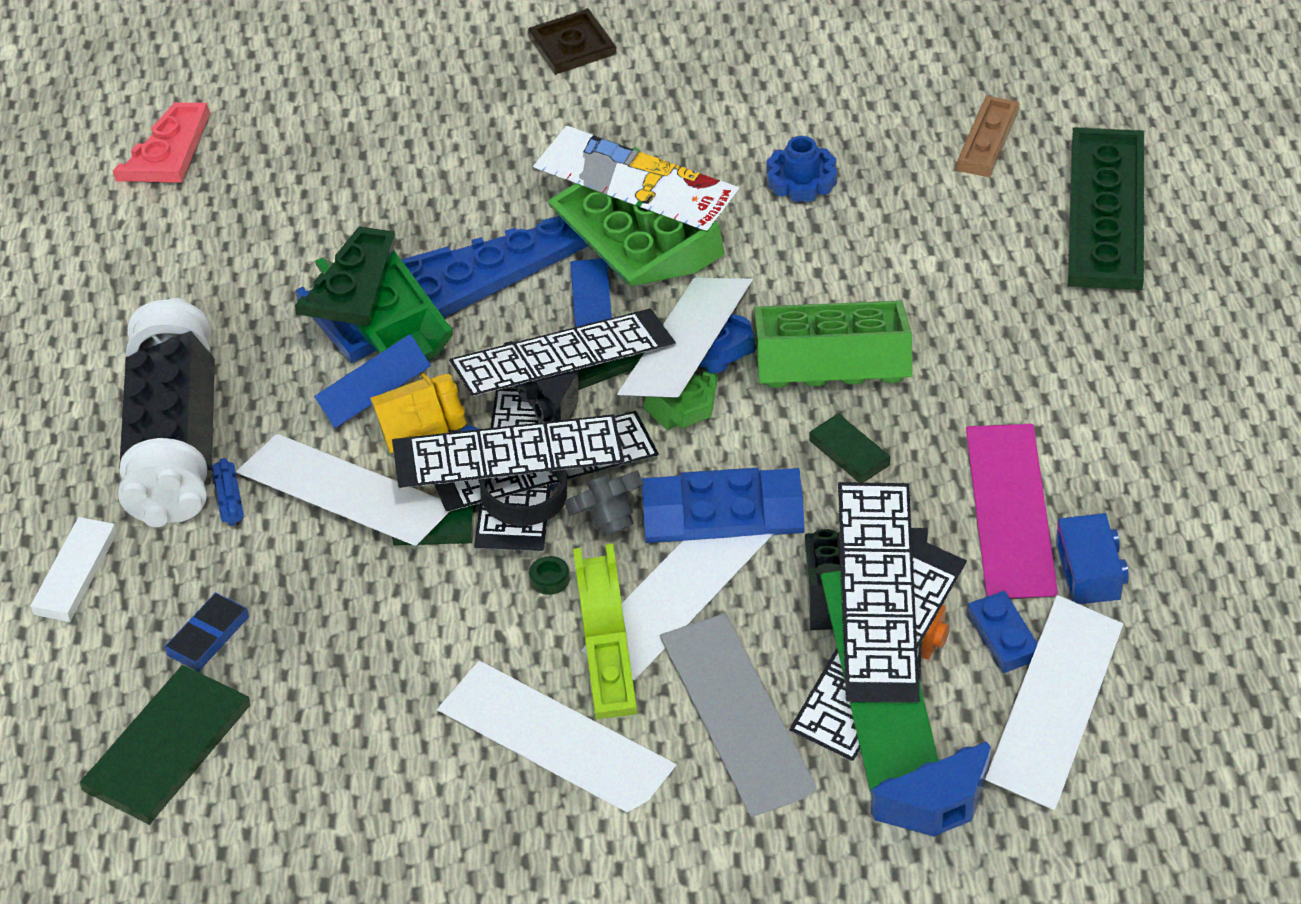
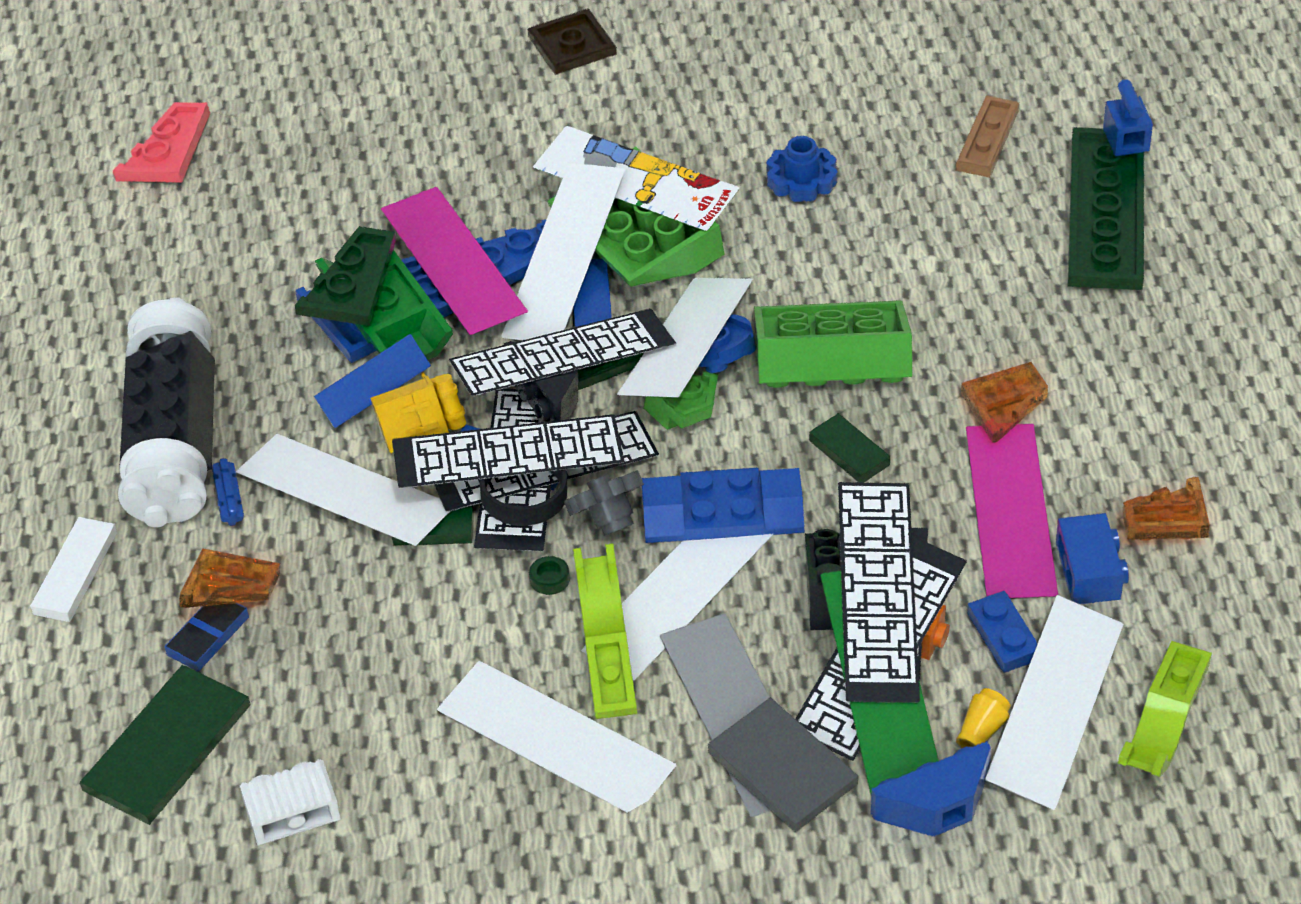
(228, 579): none -> clear orange wing
(290, 801): none -> white brick
(454, 260): none -> dark pink sticker
(564, 250): none -> white sticker
(783, 764): none -> dark grey tile
(983, 718): none -> yellow cone
(1004, 398): none -> clear orange wing
(1127, 122): none -> blue brick
(1166, 709): none -> lime piece
(1167, 514): none -> clear orange wing

